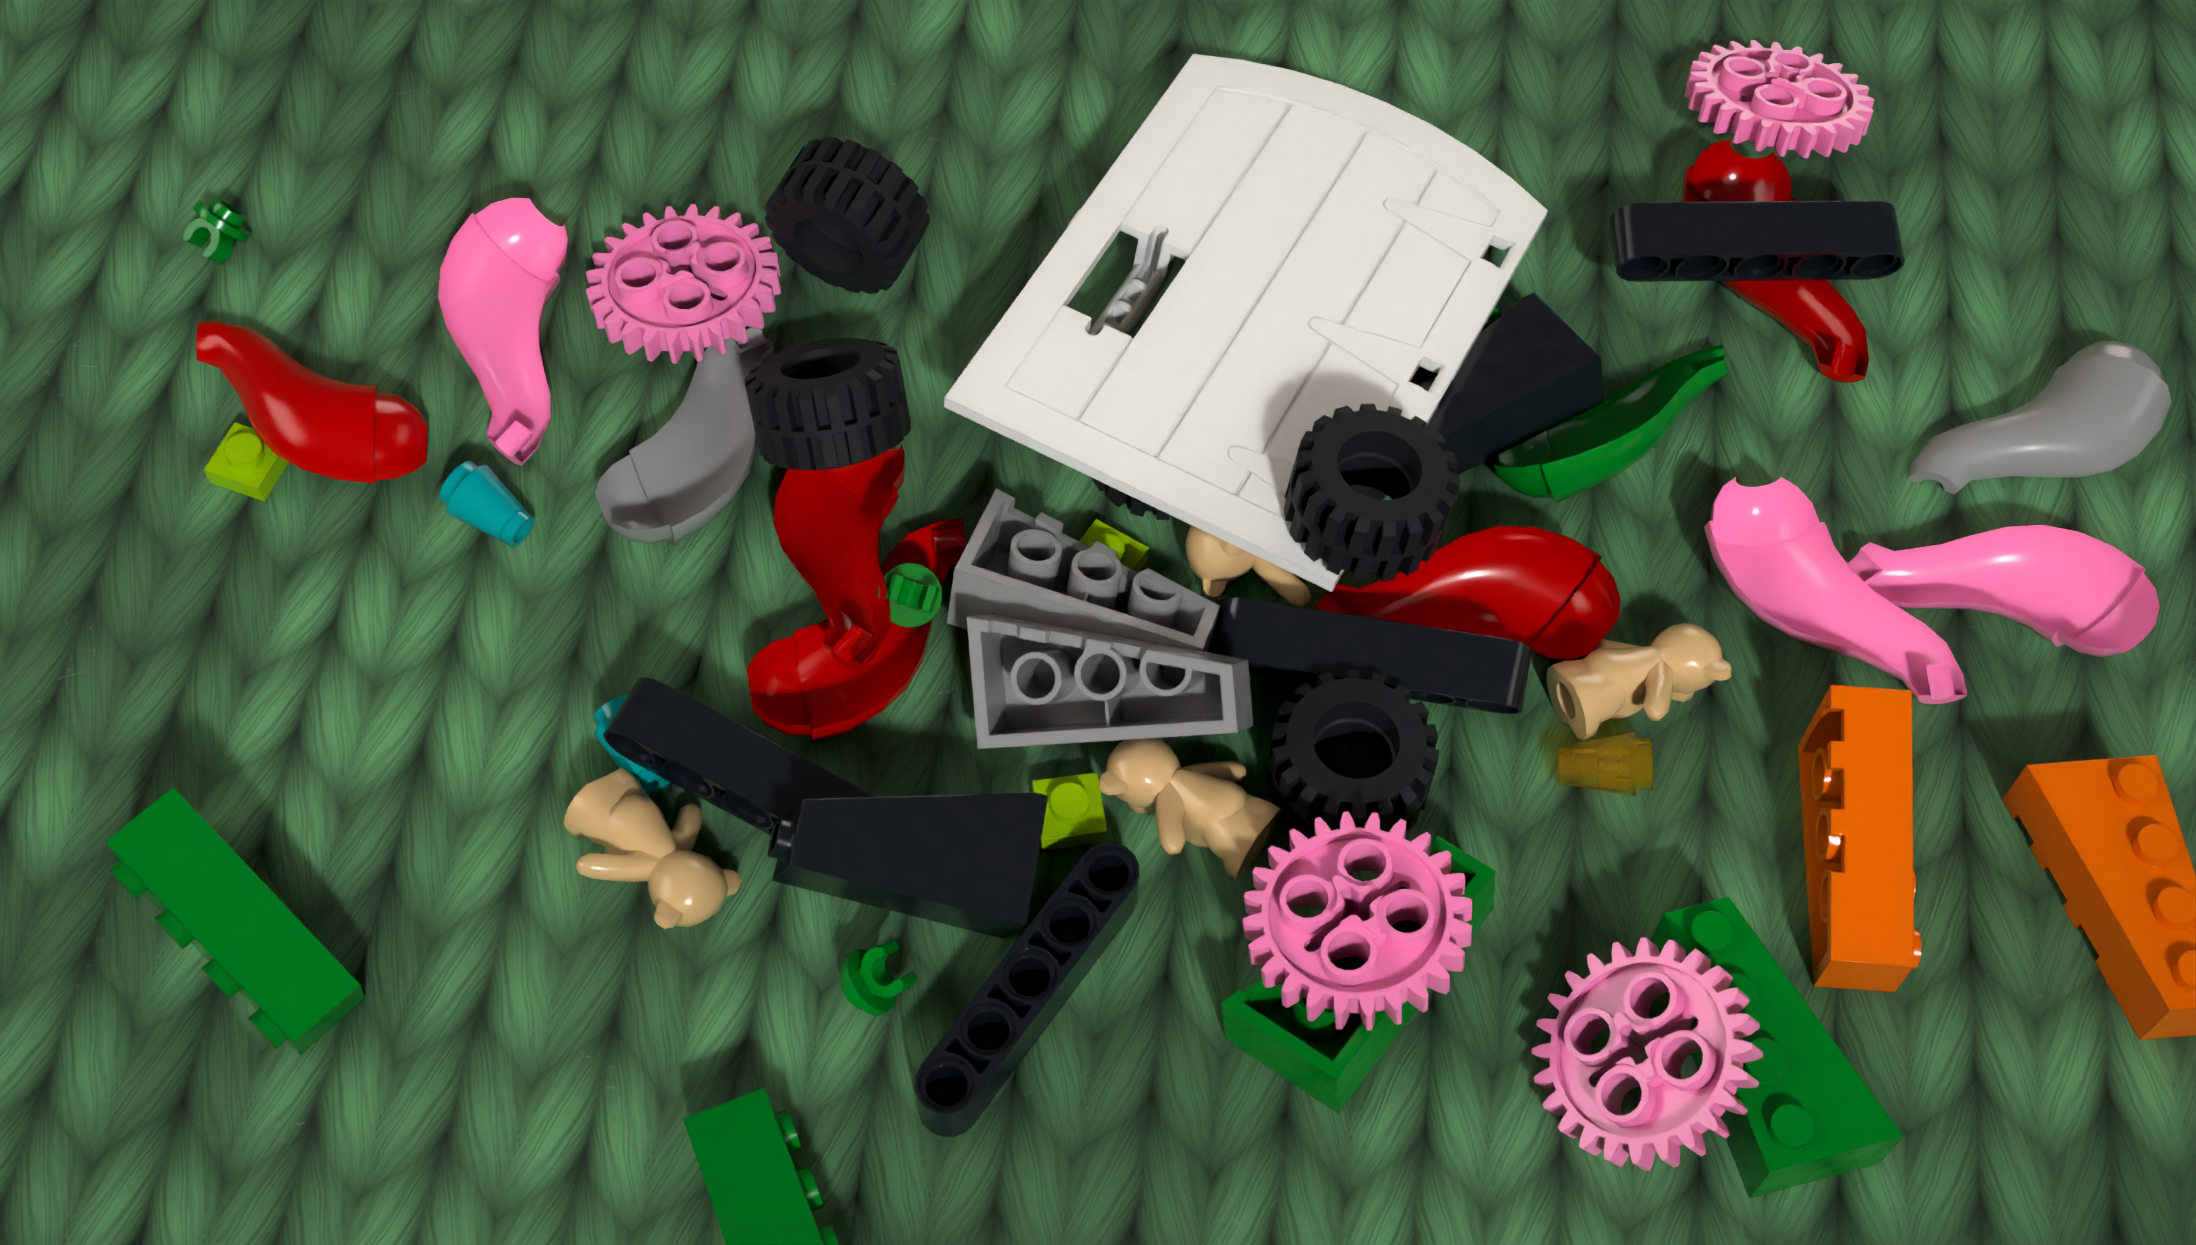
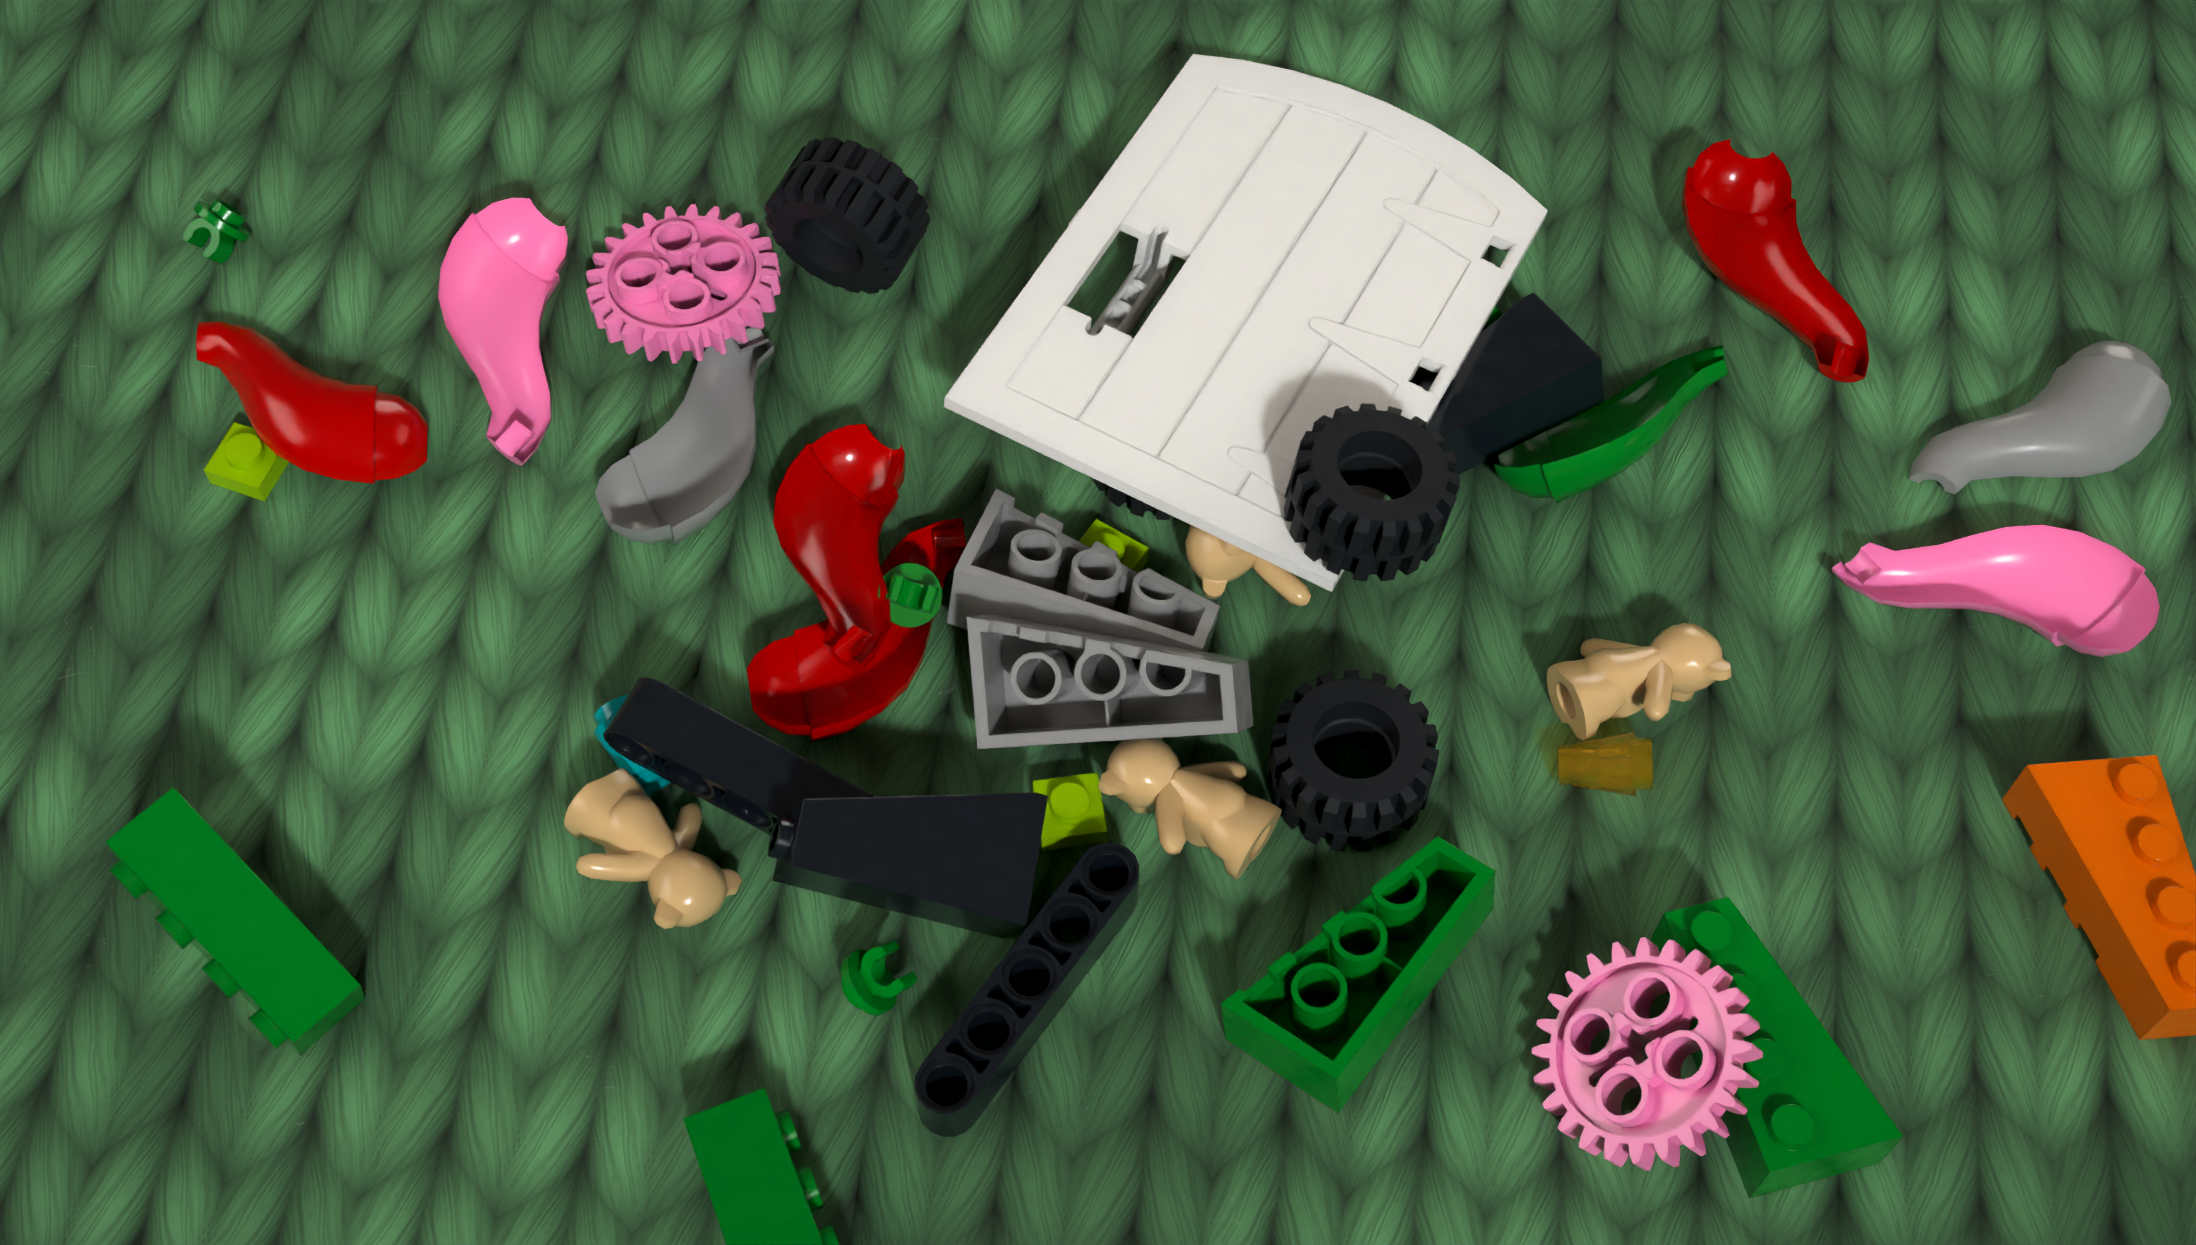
(485, 503): teal cone -> none
(828, 403): black tyre -> none
(1357, 920): bright pink gear -> none
(1429, 661): black beam -> none
(1499, 585): red animal -> none
(1756, 241): black beam -> none
(1779, 99): bright pink gear -> none
(1799, 583): bright pink animal -> none
(1860, 838): orange wedge -> none

